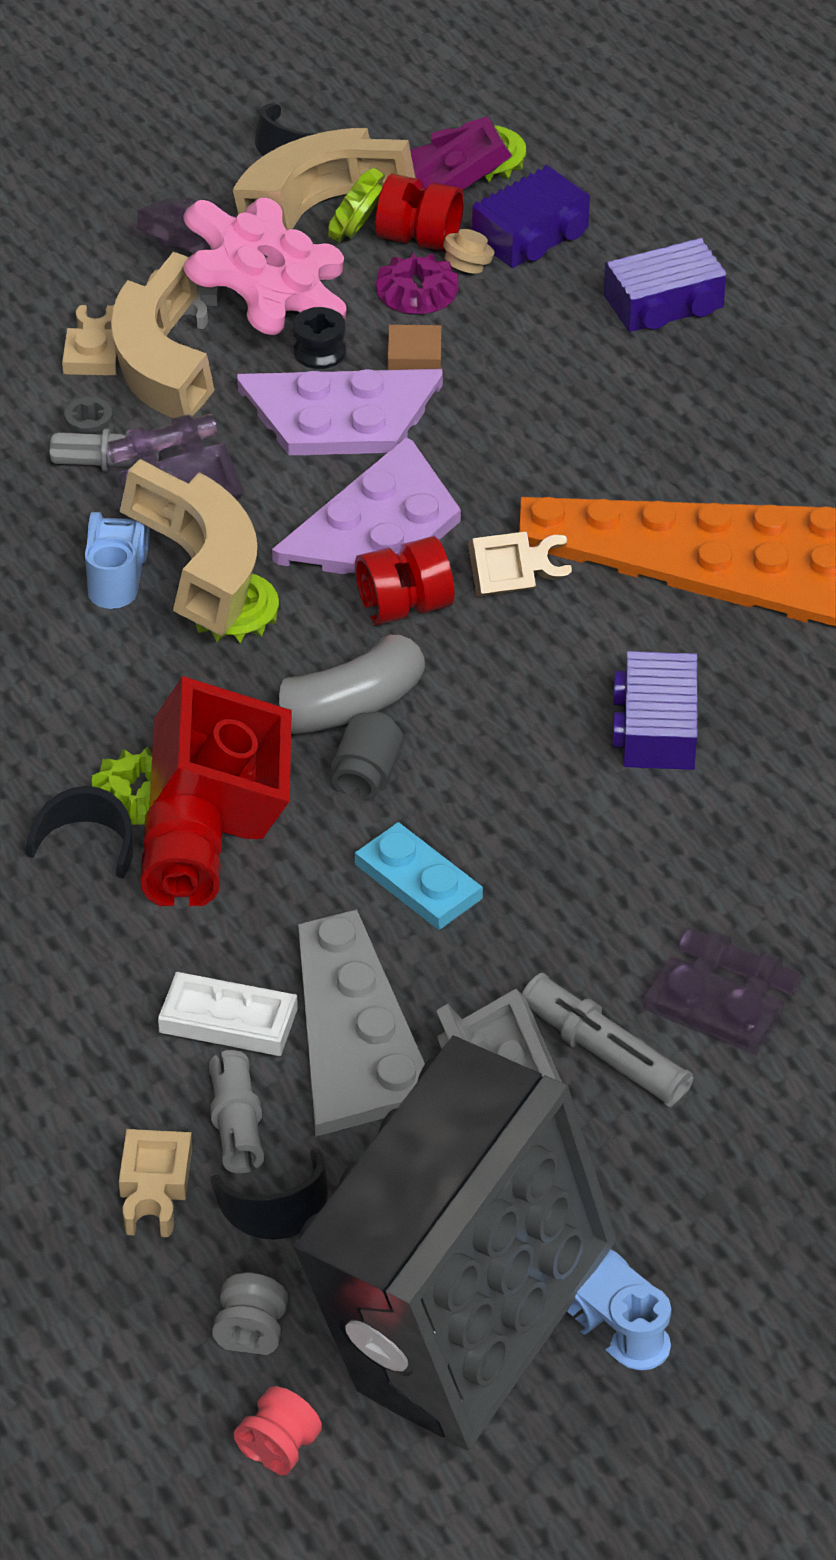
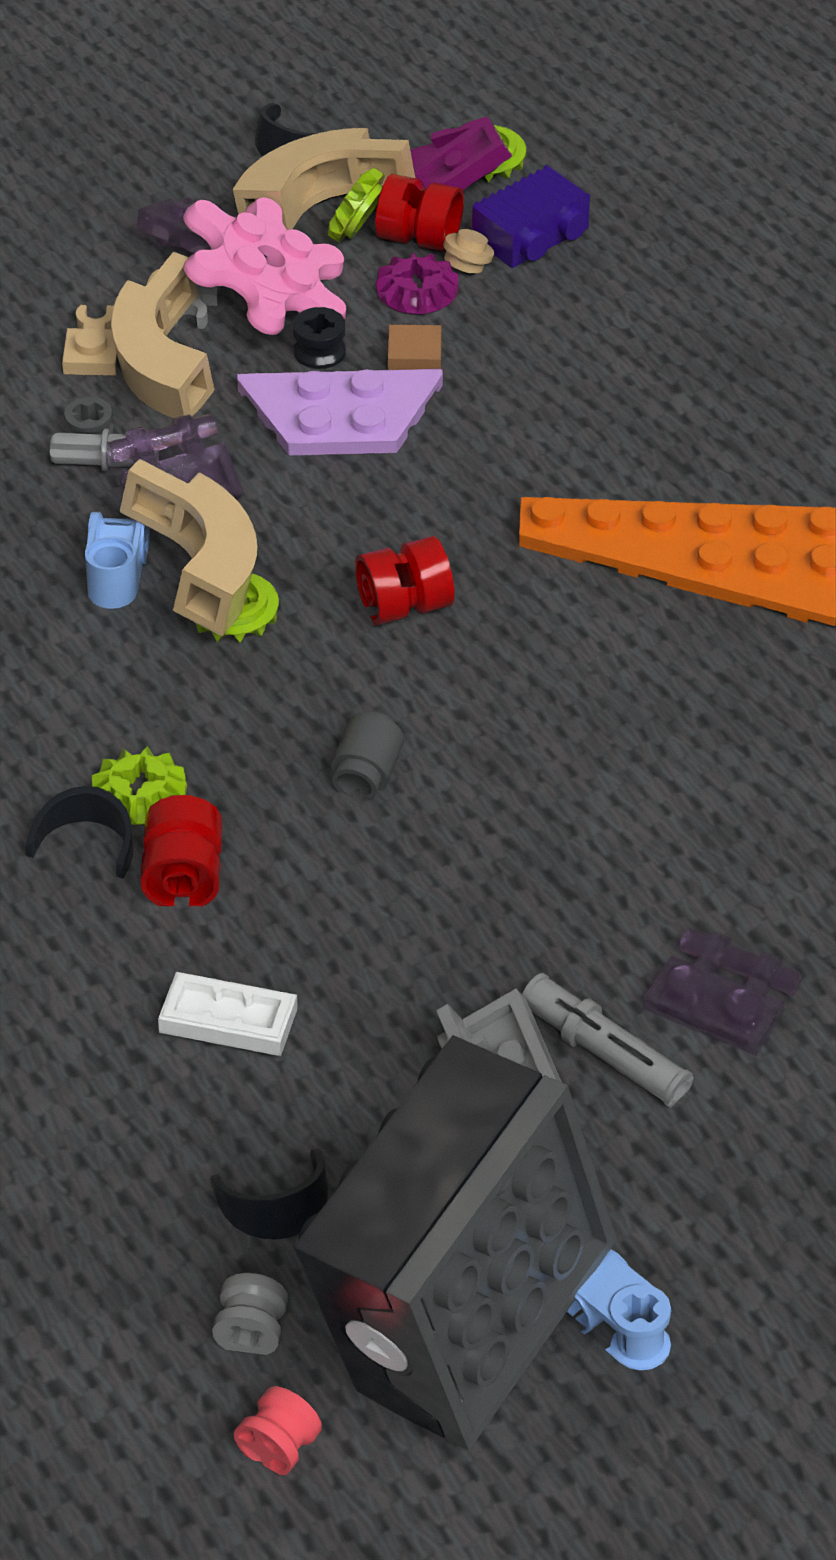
(153, 1174): tan plate -> none
(224, 752): red brick -> none
(236, 1111): light grey pin -> none
(355, 1029): light grey wing -> none
(359, 686): light grey cylinder -> none
(381, 509): lavender wing -> none
(418, 875): medium azure plate -> none
(509, 564): plate -> none
(659, 710): brick -> none
(665, 285): brick -> none

